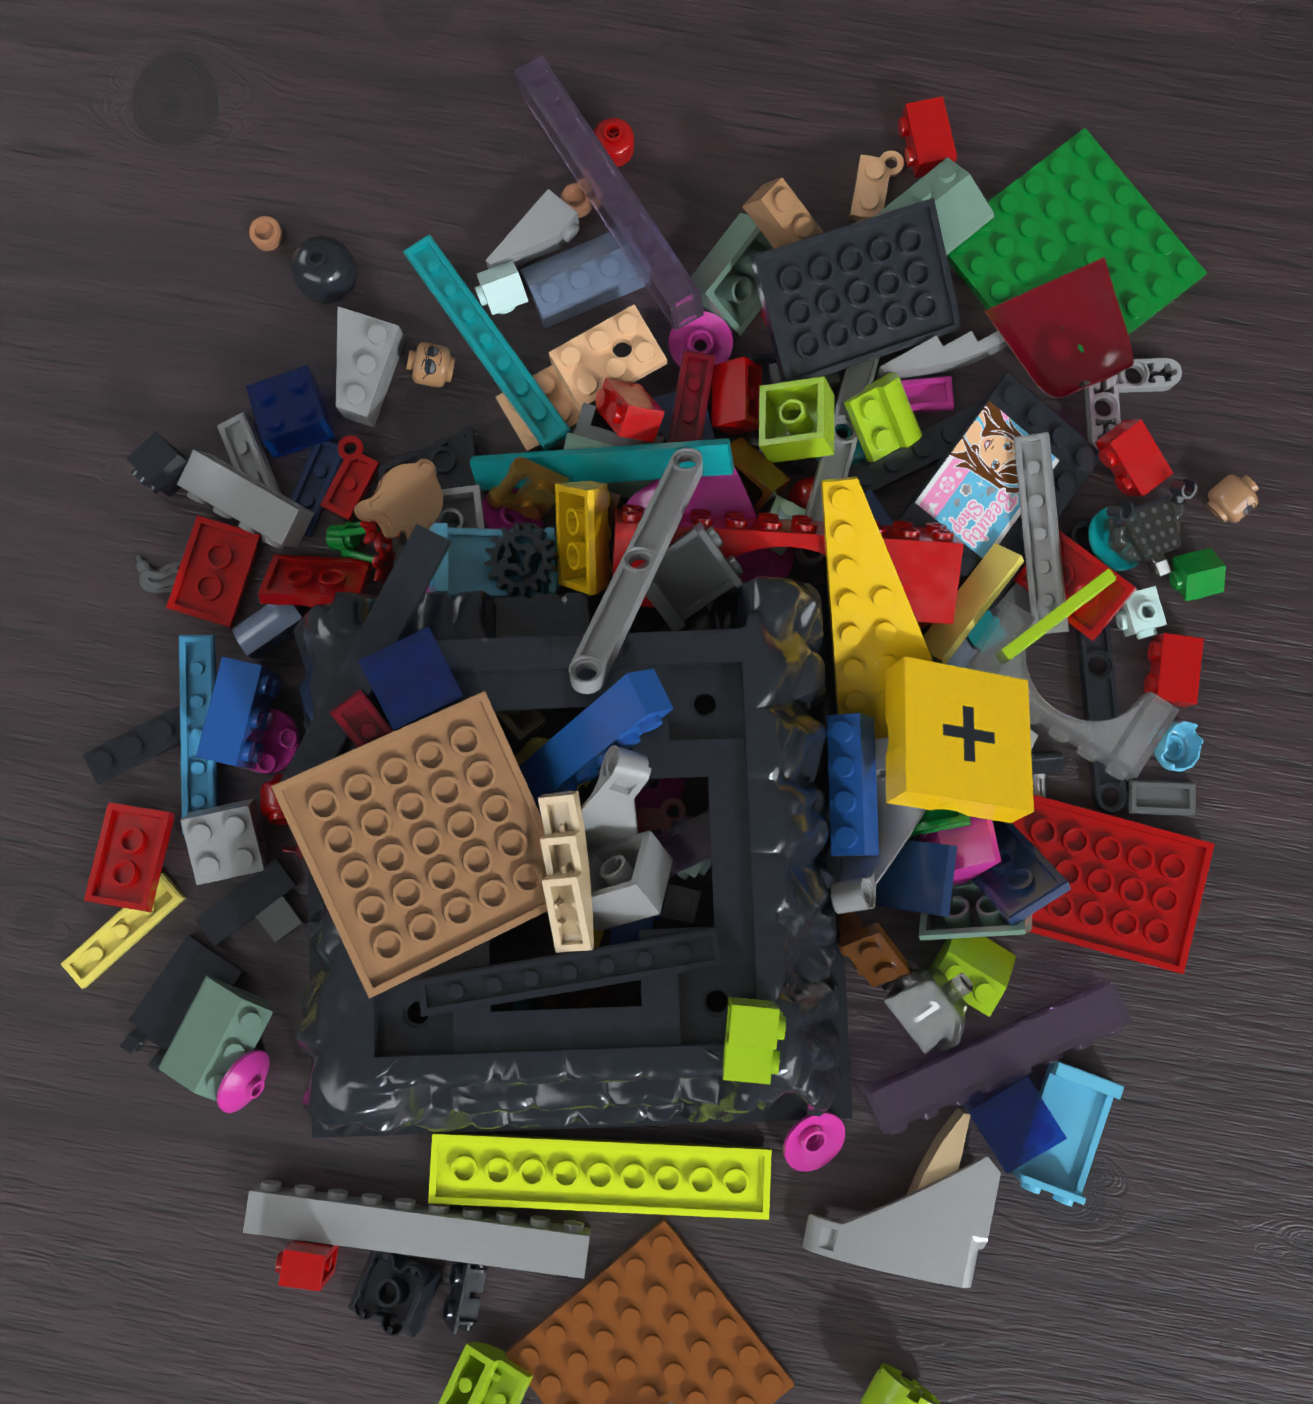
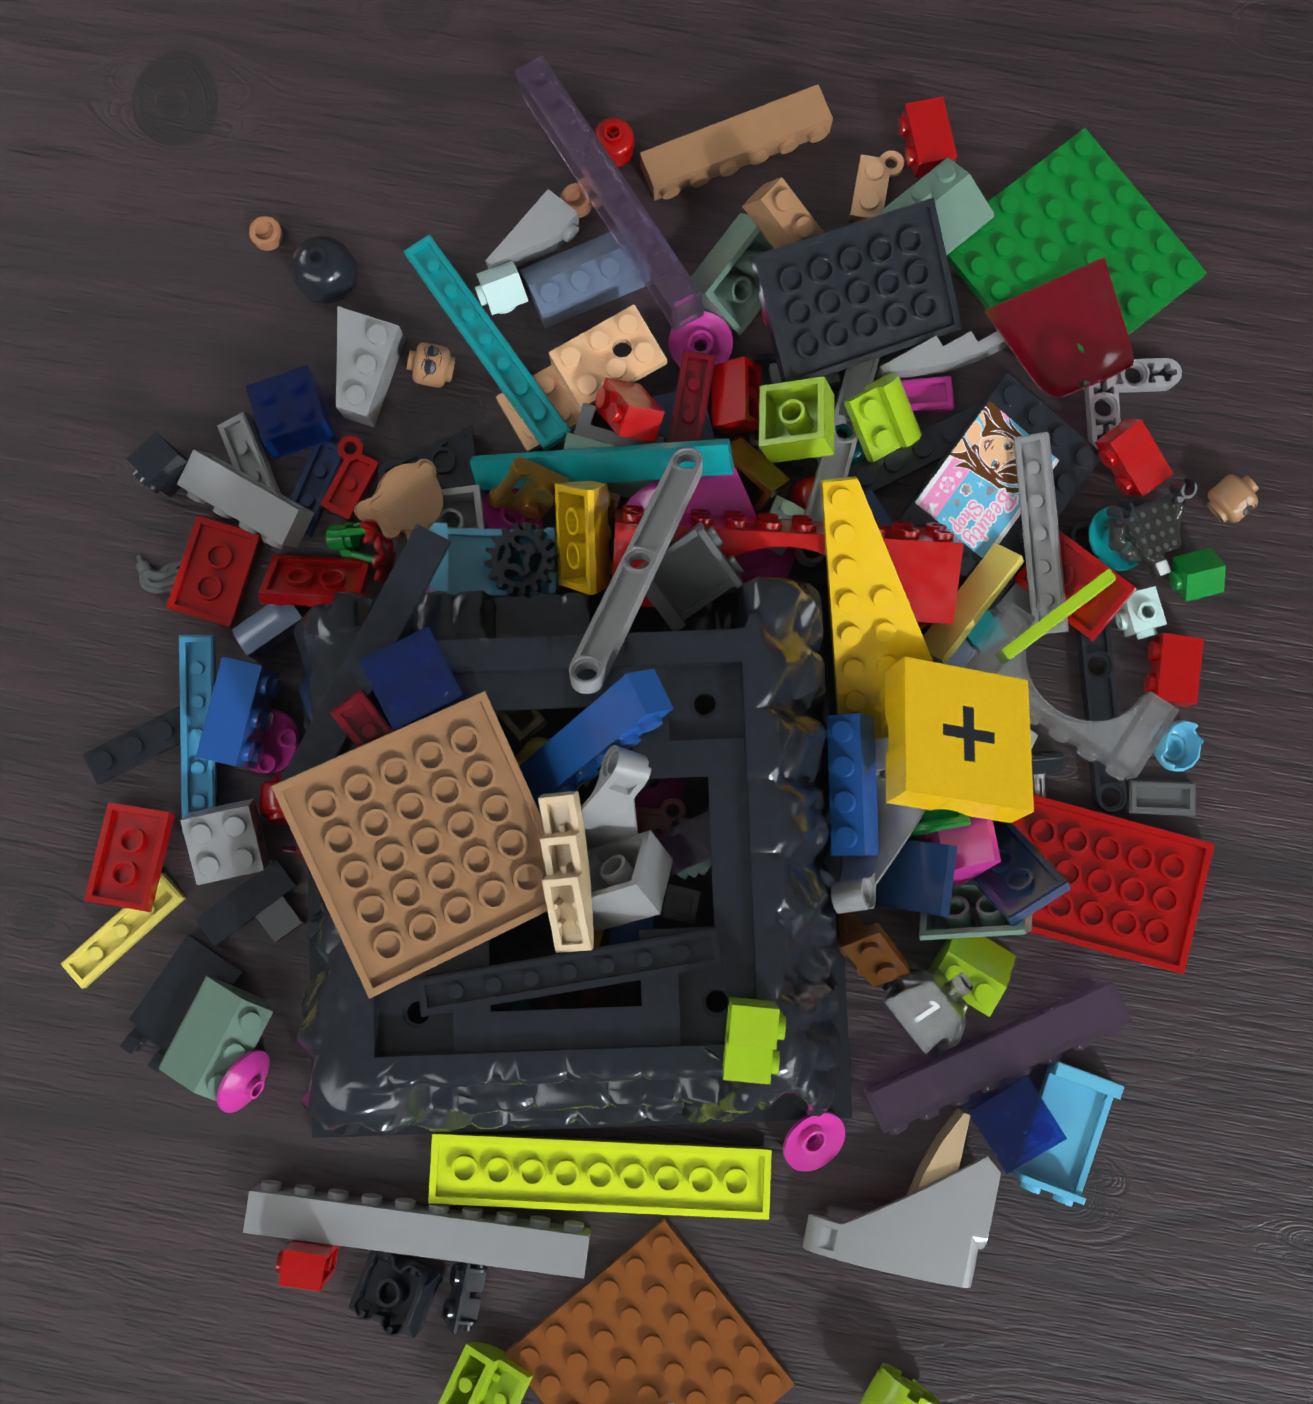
(736, 143): none -> medium nougat brick

